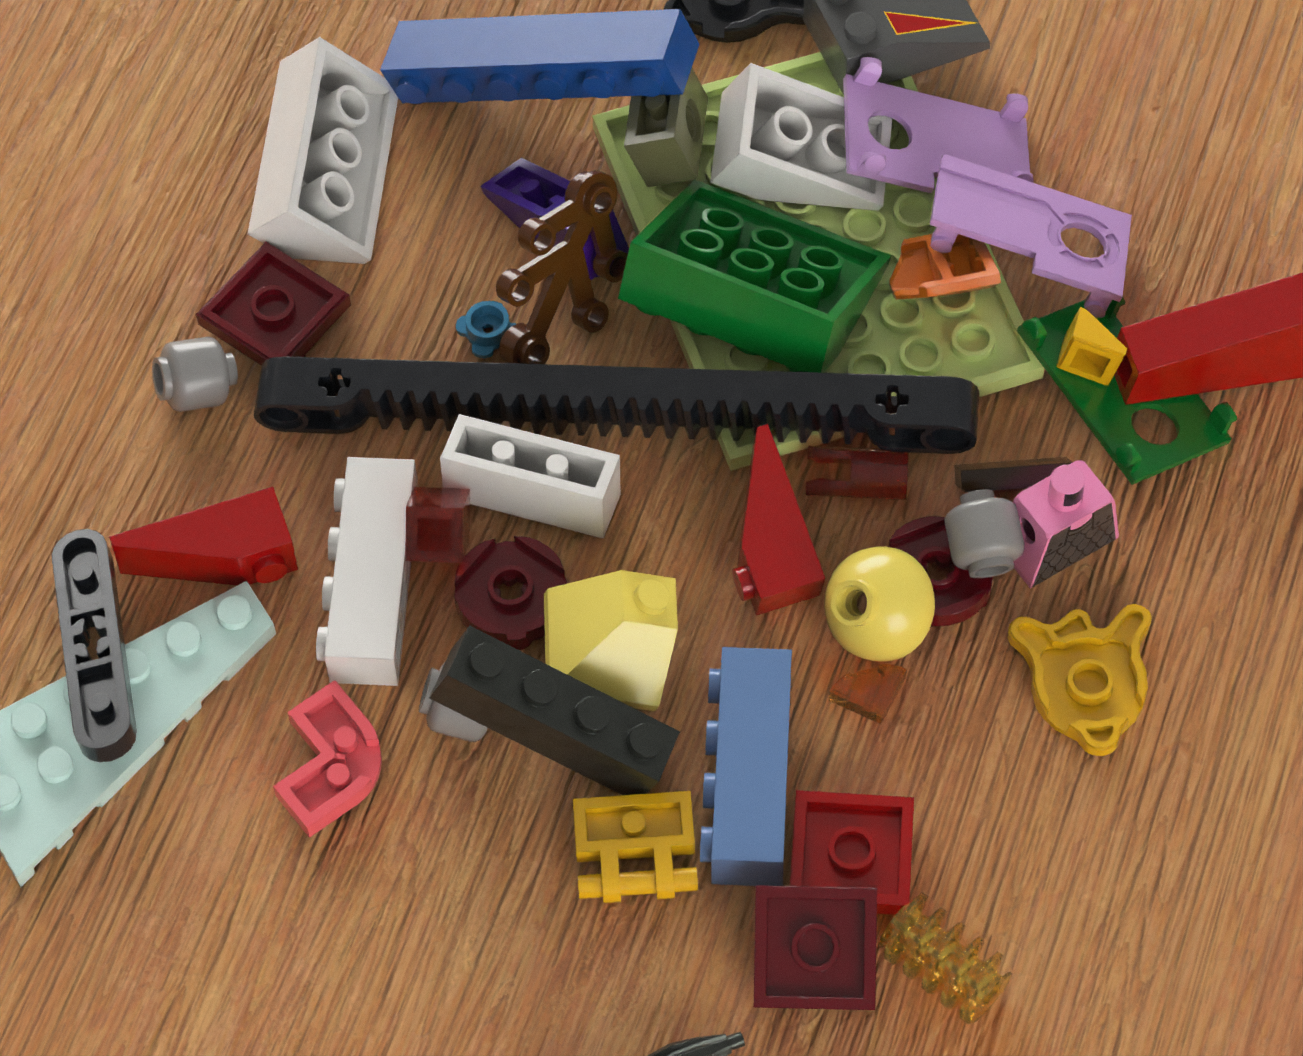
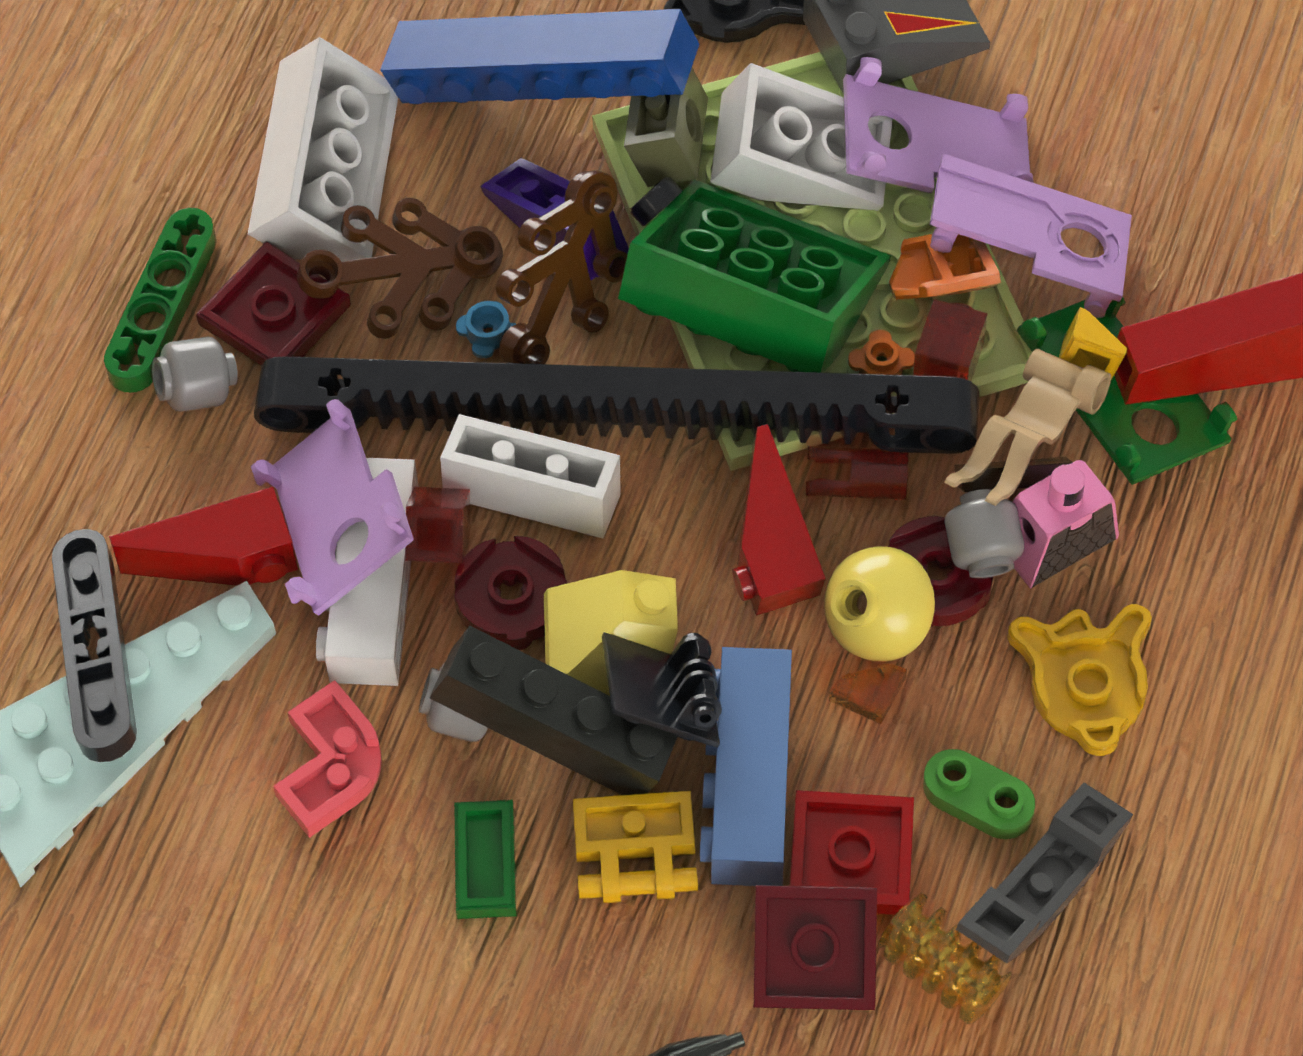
(154, 297): none -> green beam
(323, 492): none -> lavender piece
(407, 261): none -> reddish brown plant
(485, 859): none -> green tile
(655, 200): none -> black tile
(665, 689): none -> black hinge
(881, 344): none -> orange plate
(950, 341): none -> clear red brick
(976, 794): none -> bright green plate
(1037, 417): none -> tan flag
(1048, 876): none -> dark grey slope

